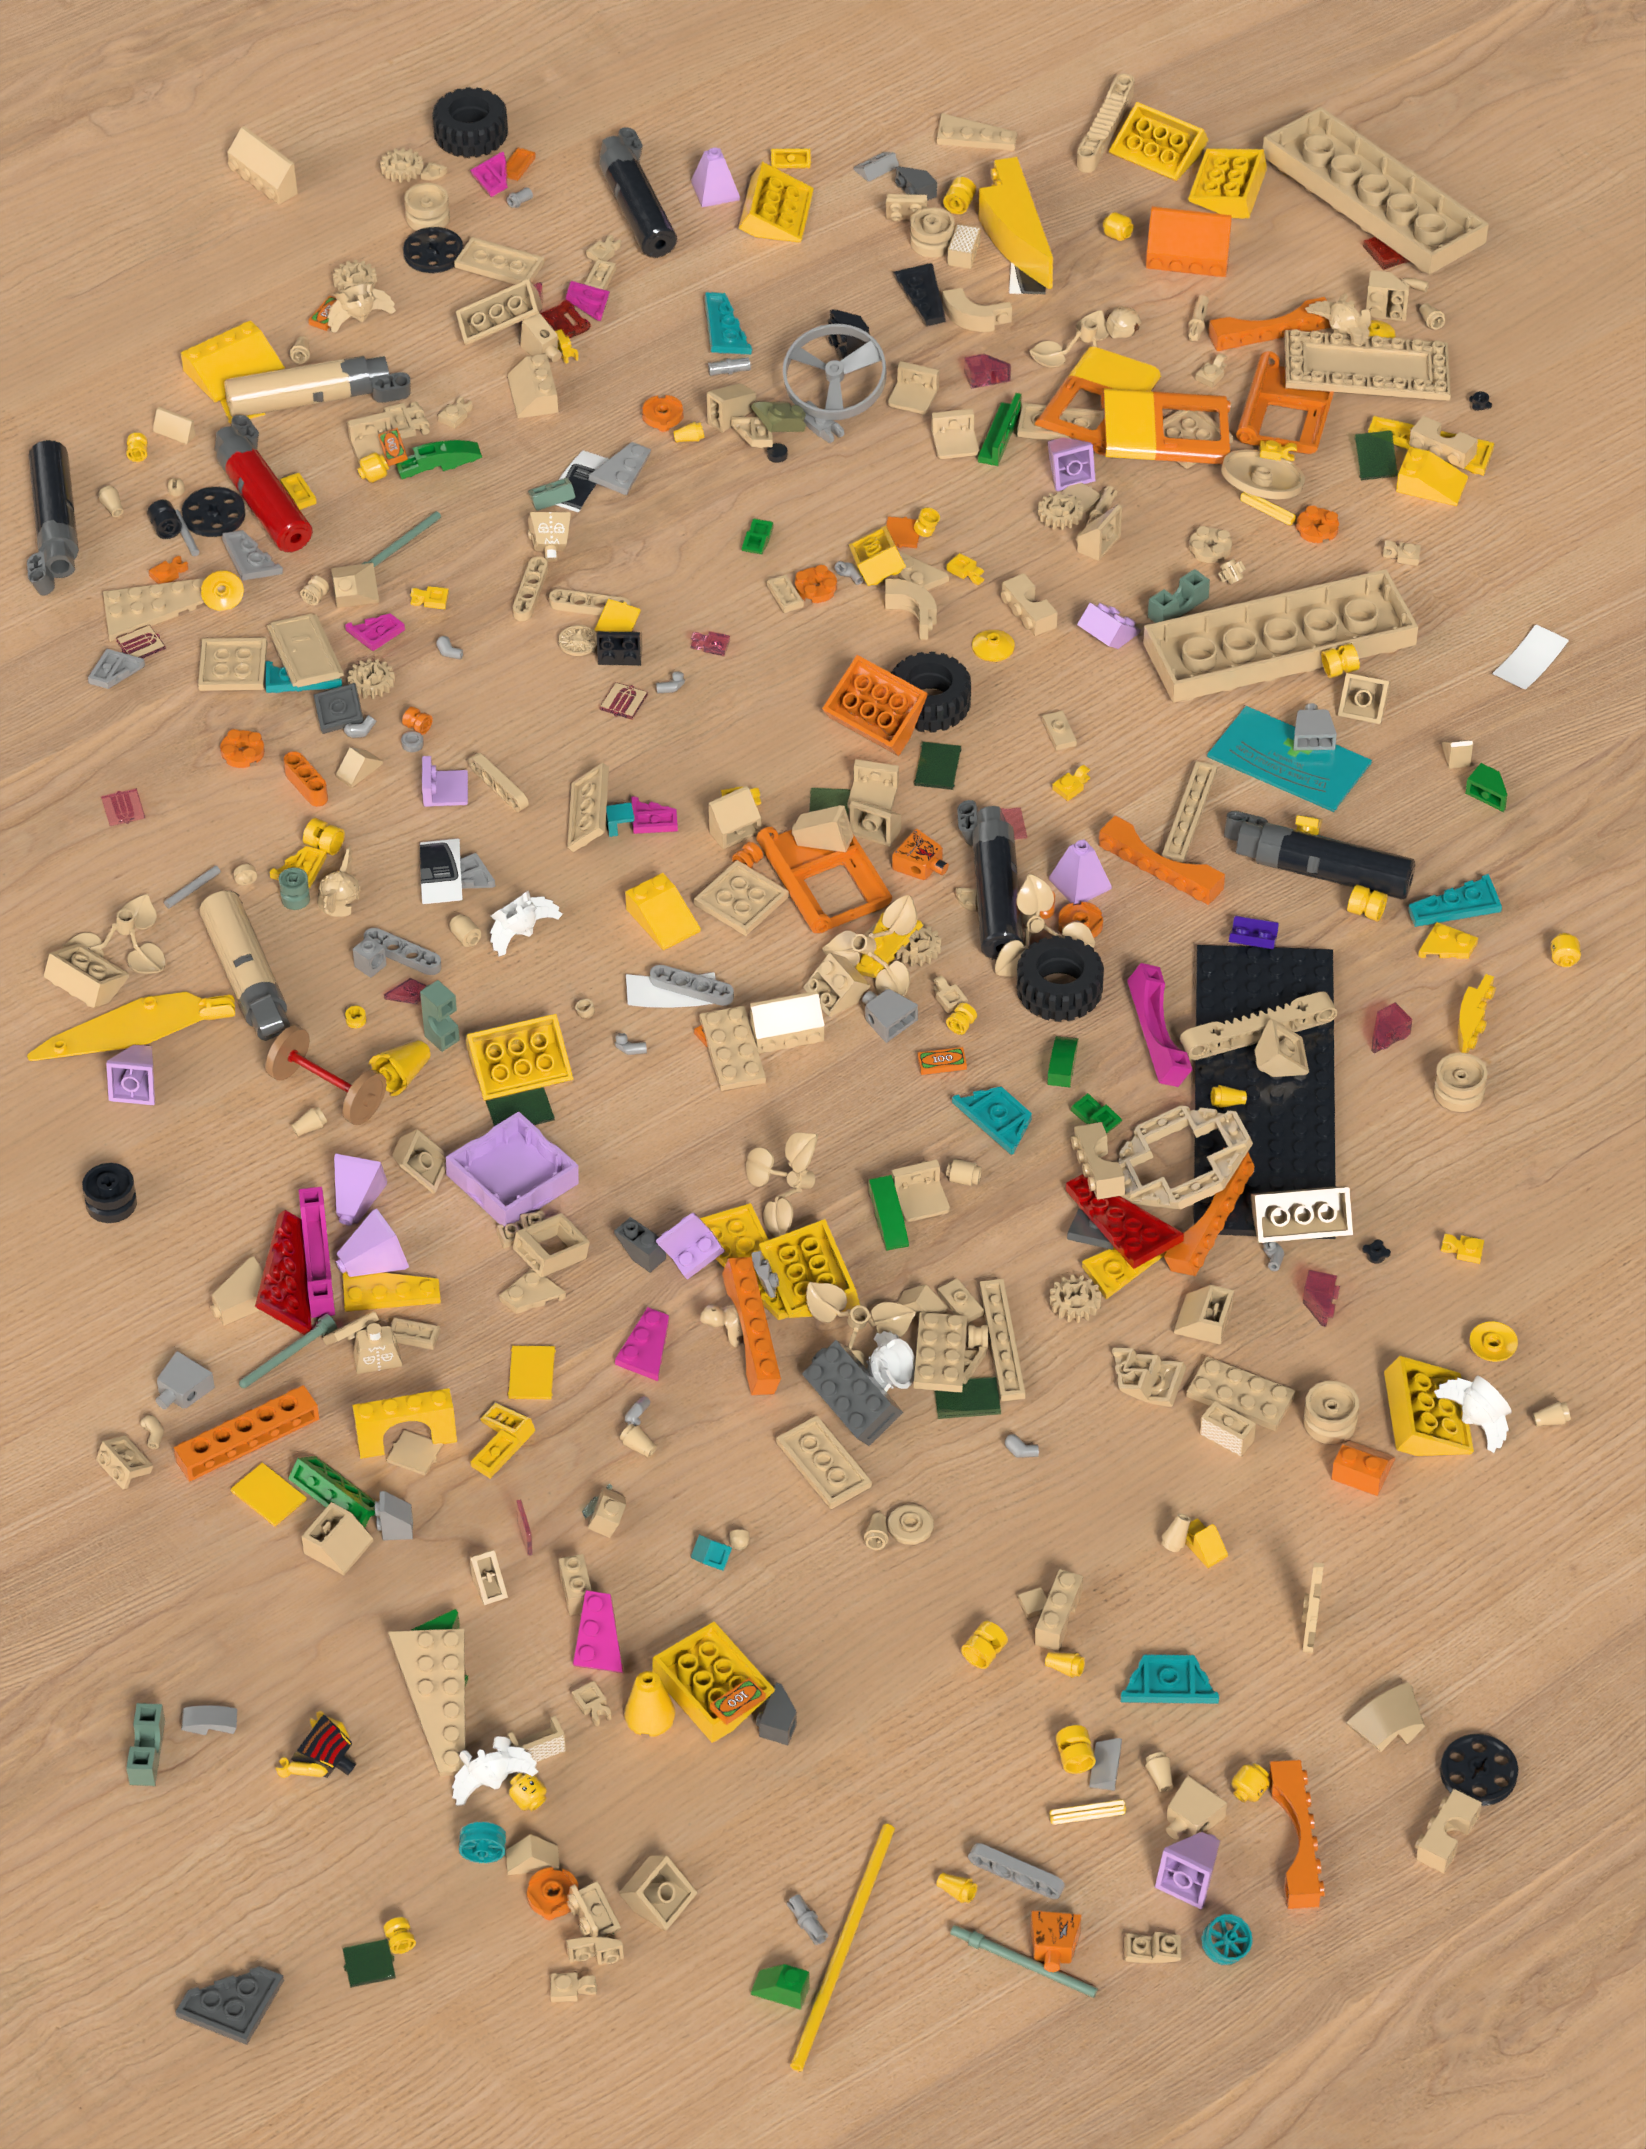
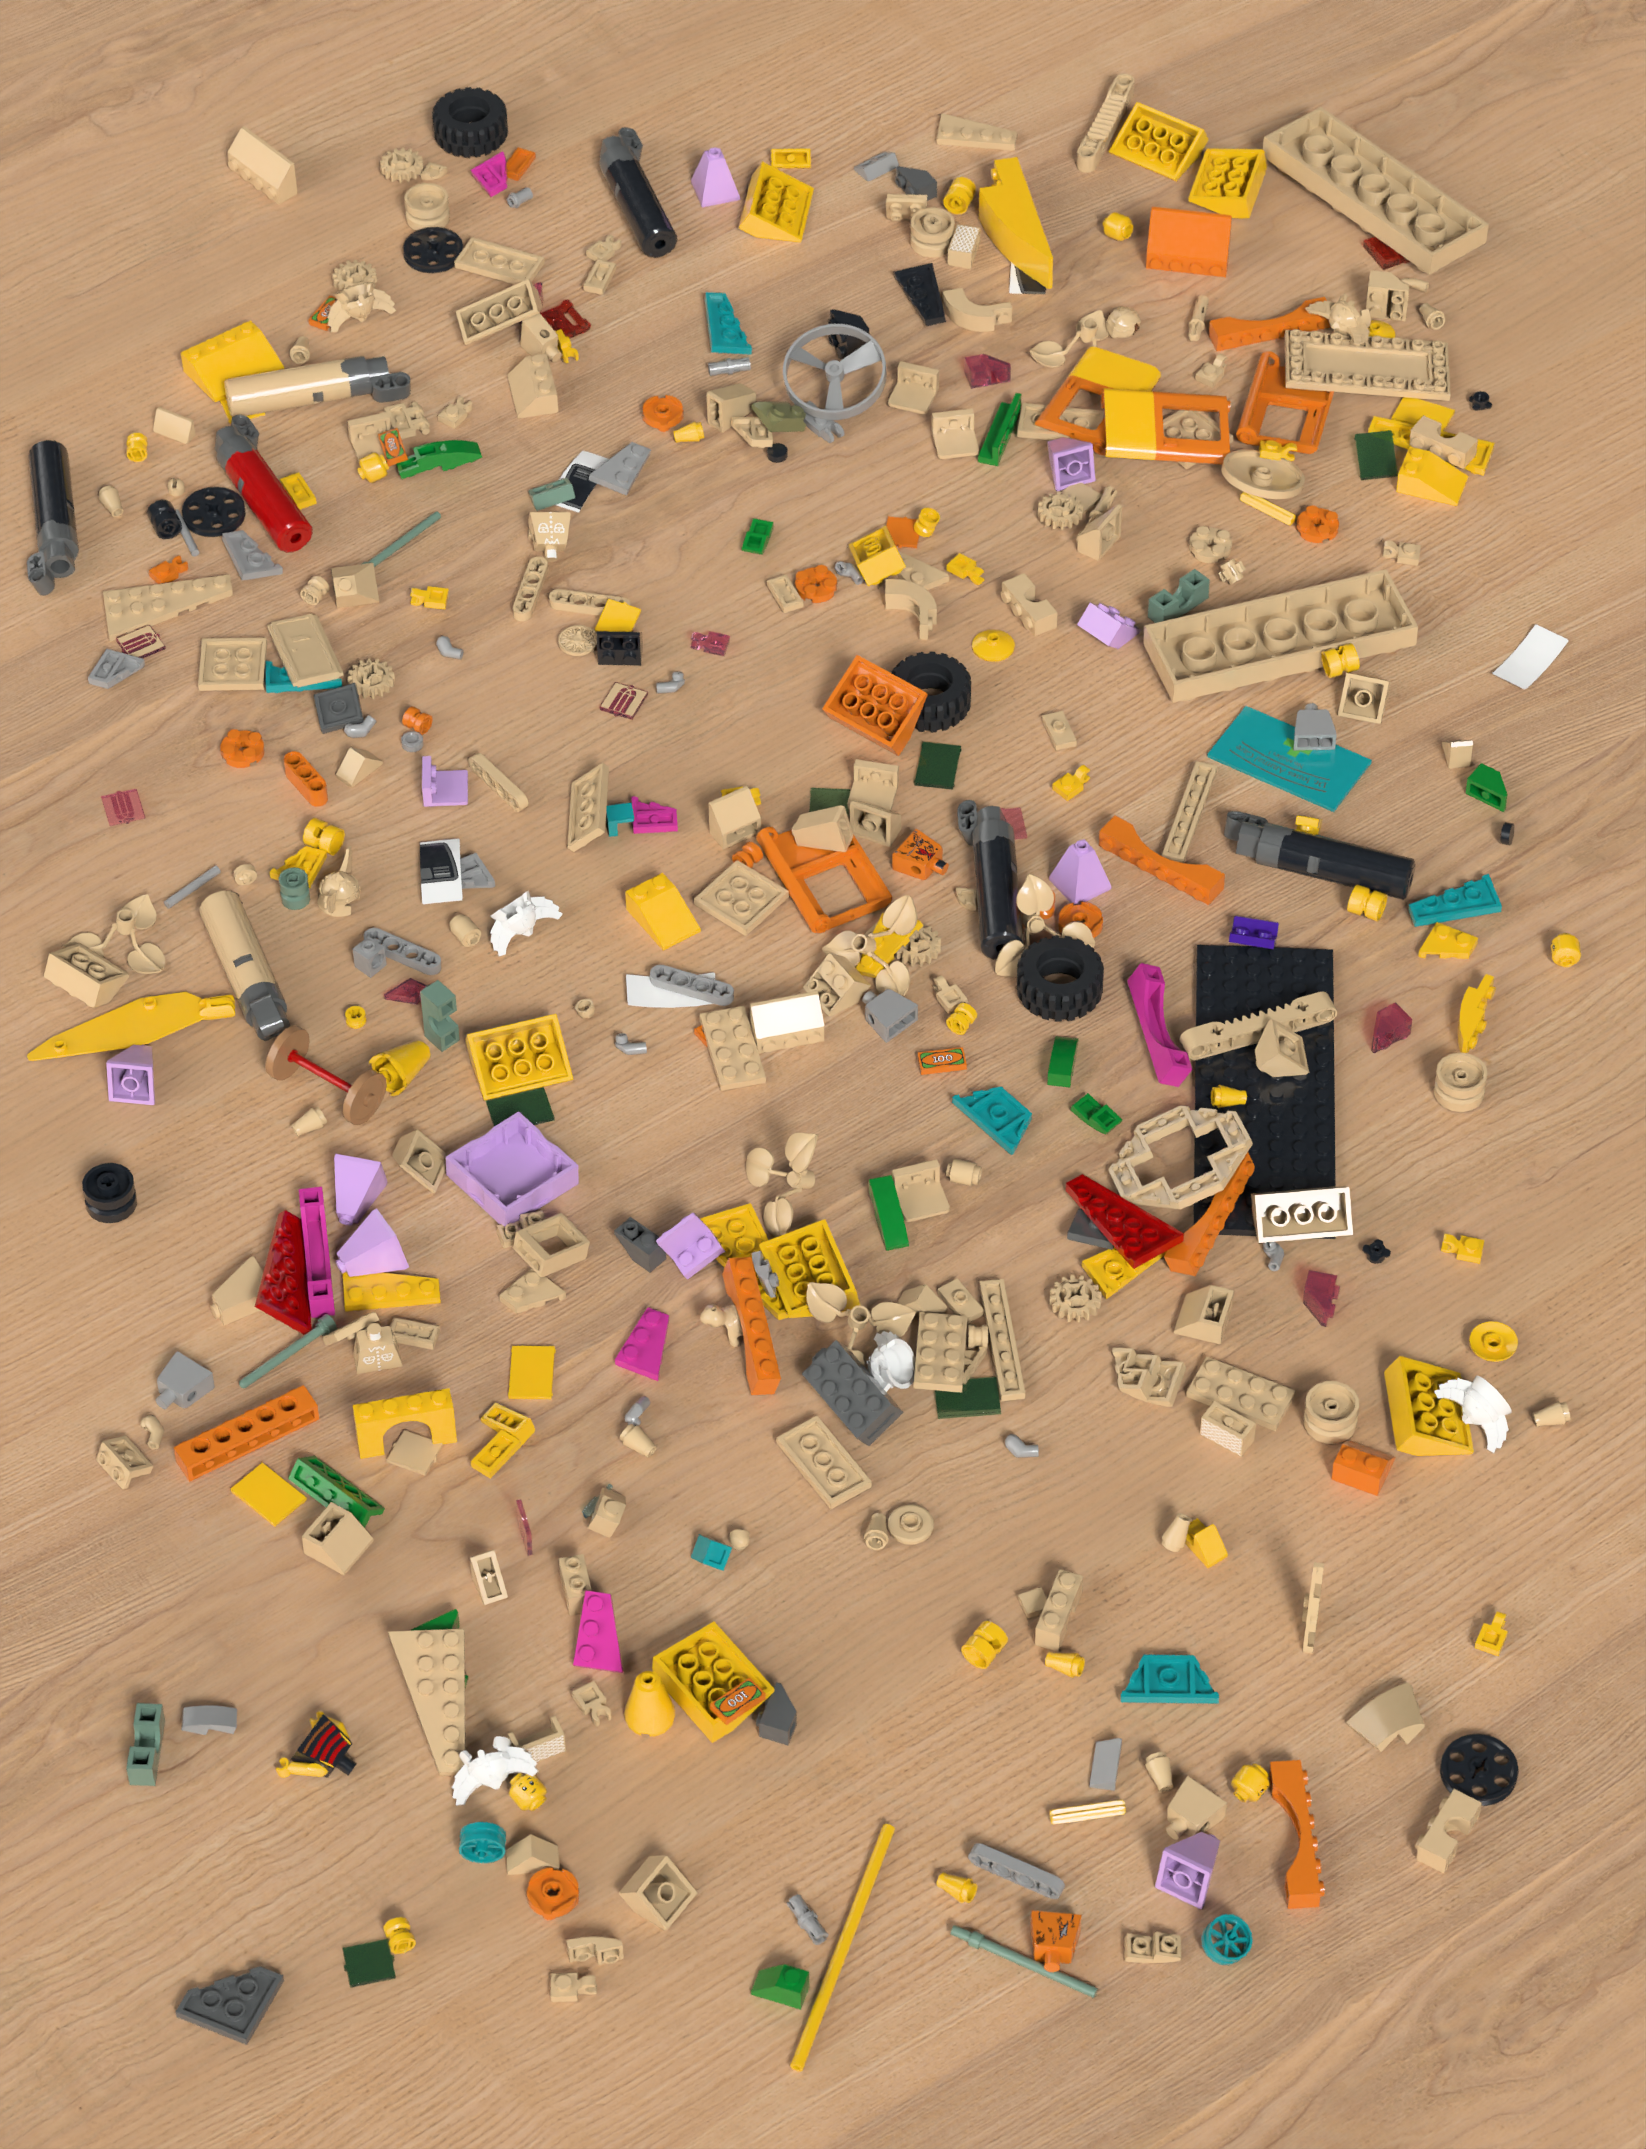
(225, 598): yellow dish -> none
(376, 631): dark pink wing -> none
(394, 1517): light grey slope -> none
(588, 298): dark pink wing -> none
(593, 1910): tan bracket -> none
(1075, 1749): yellow wheel -> none
(1103, 1176): tan arch -> none
(1413, 409): none -> yellow piece
(1492, 1636): none -> yellow plate
(1507, 833): none -> black tile

